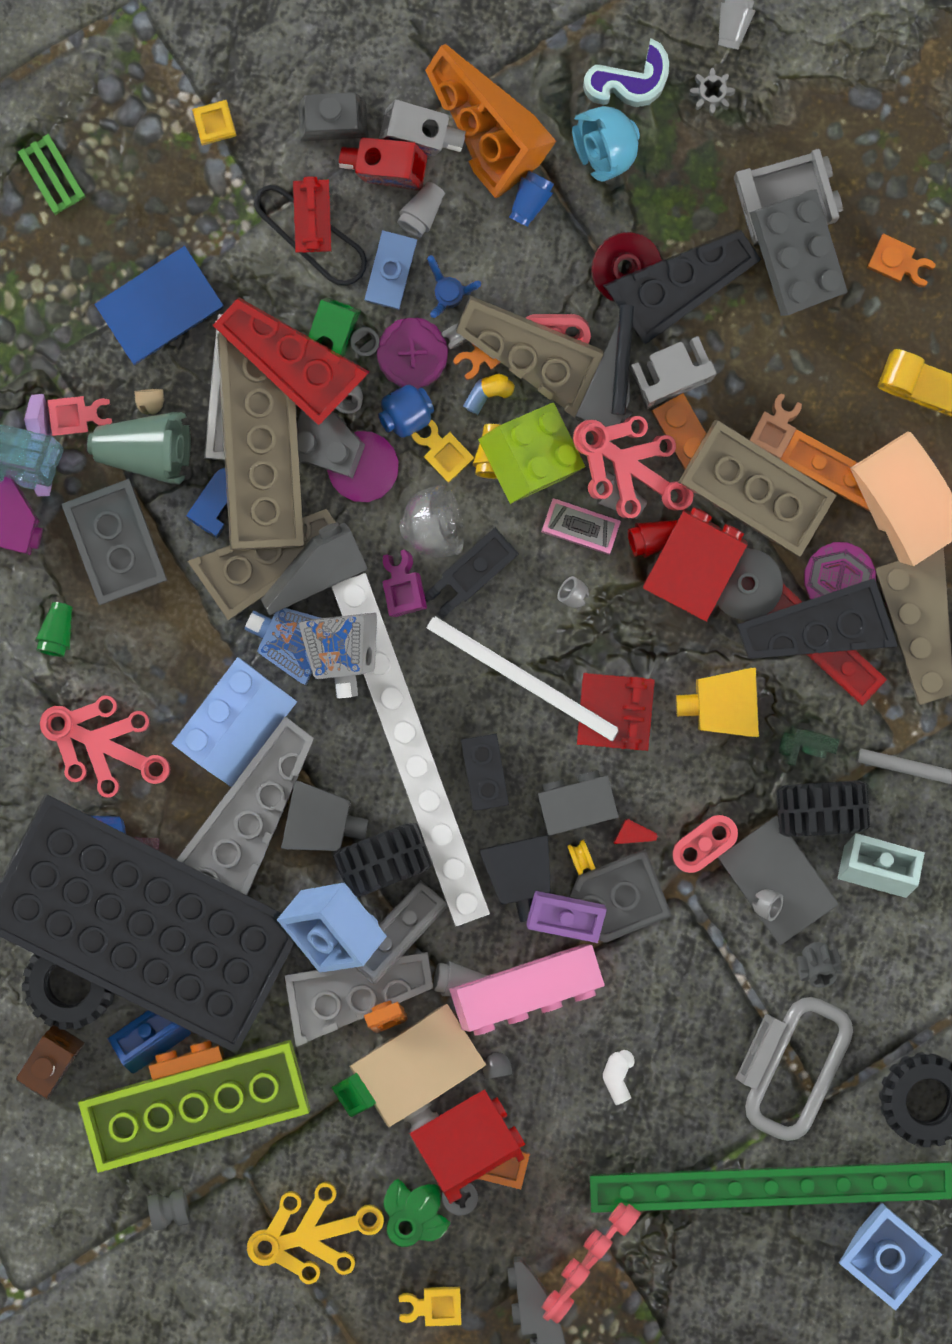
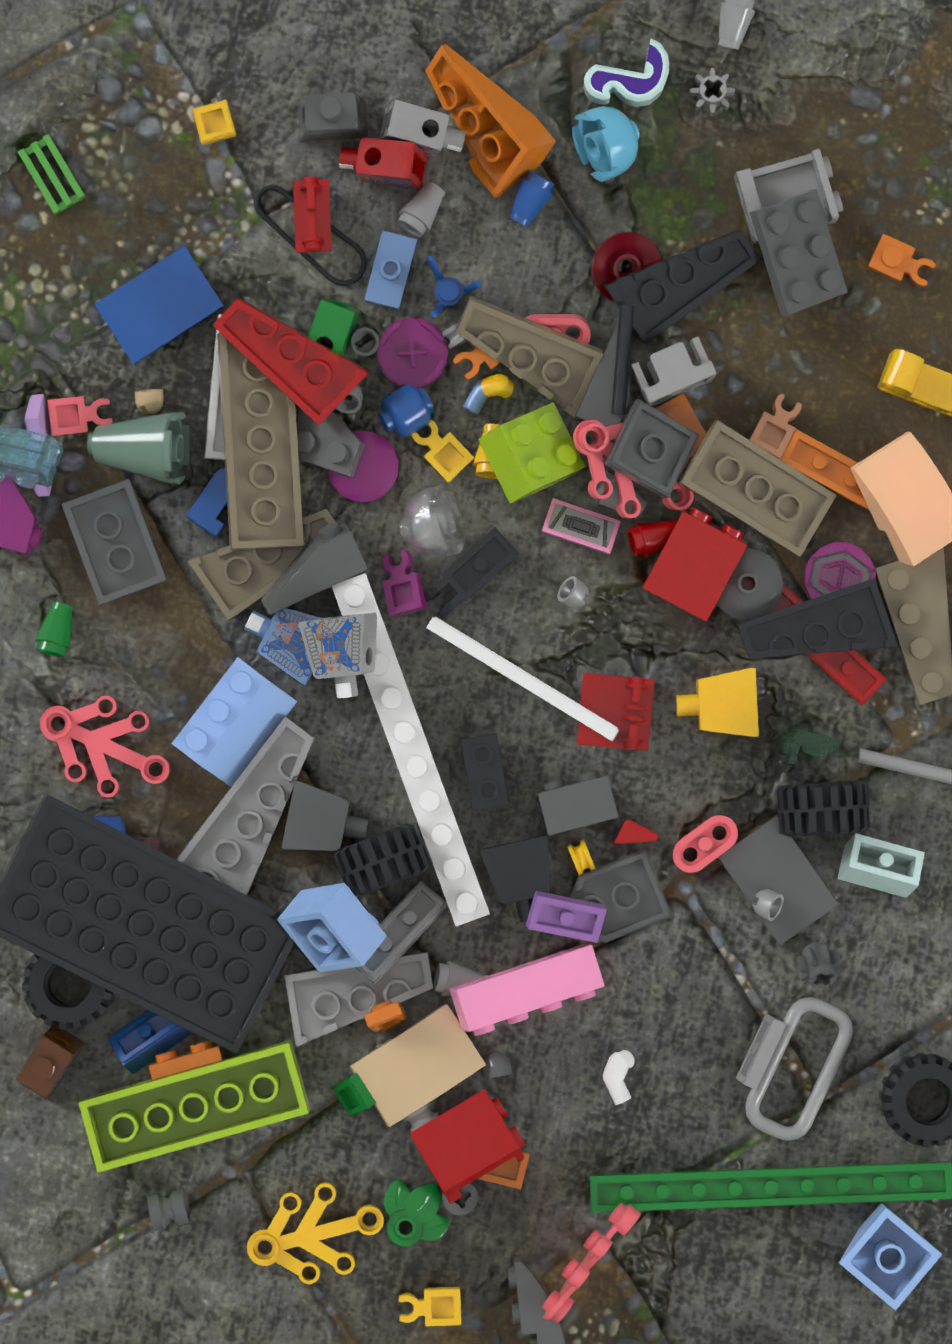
(651, 449): none -> dark grey tile

